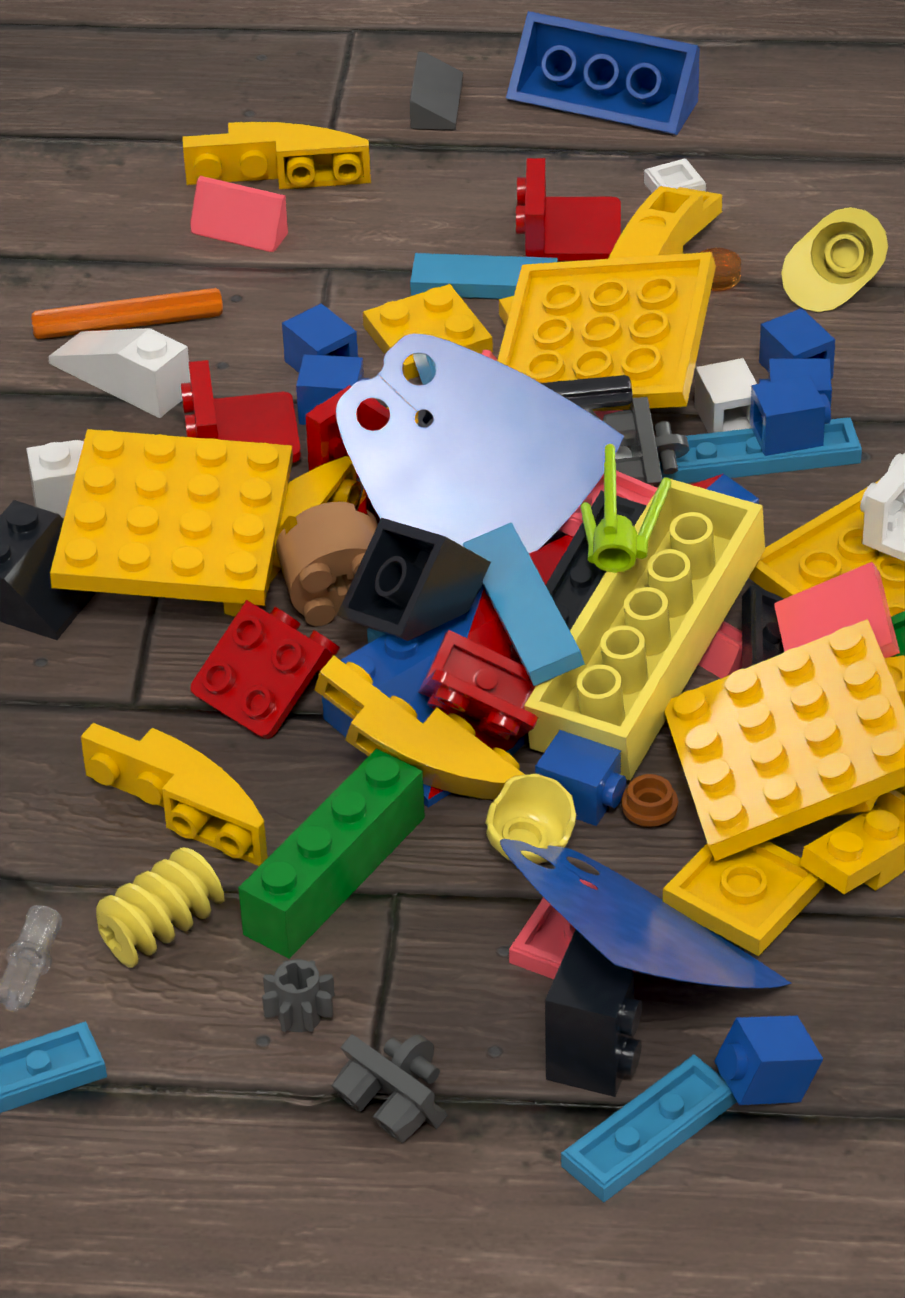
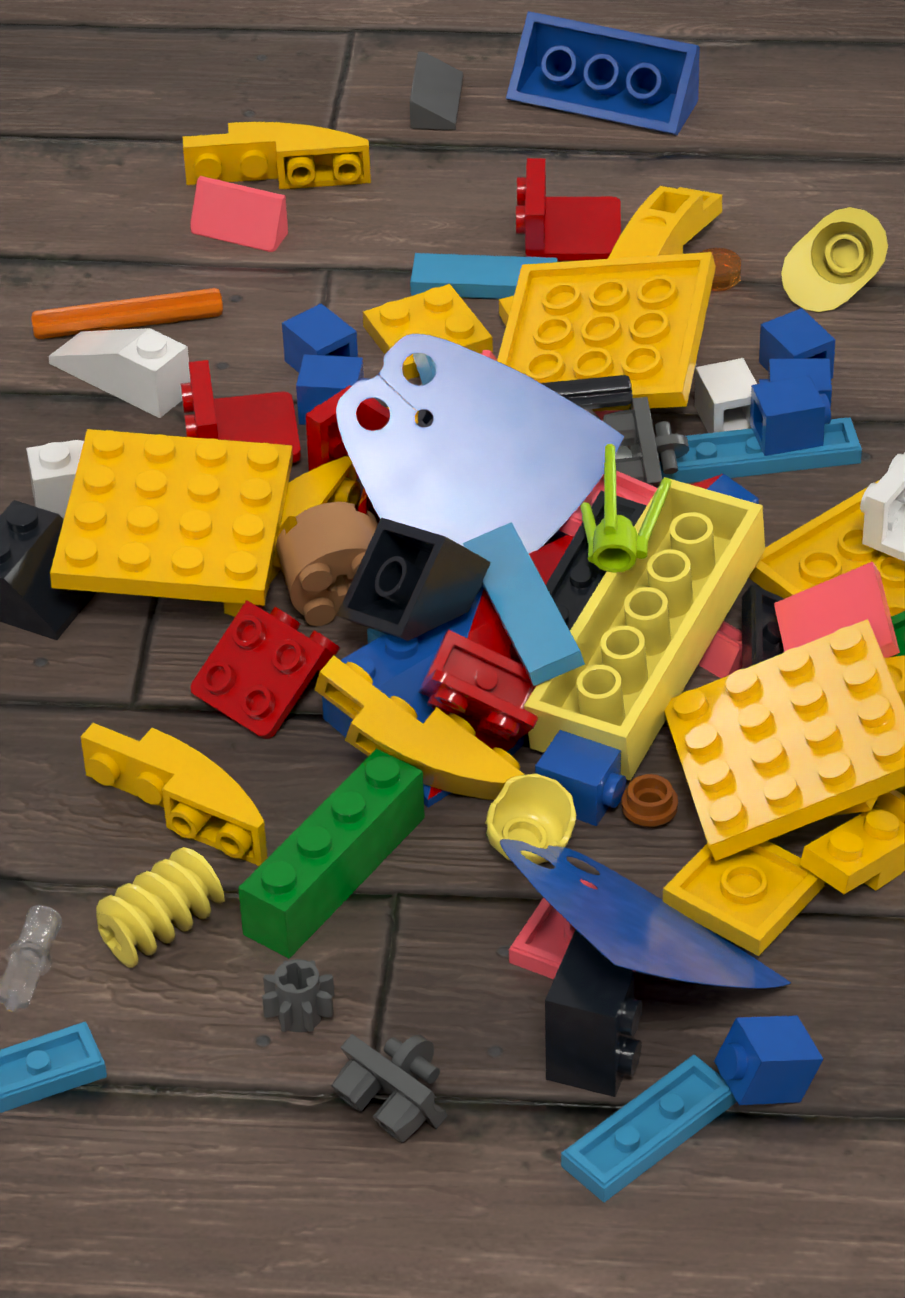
(674, 175): white tile -> none

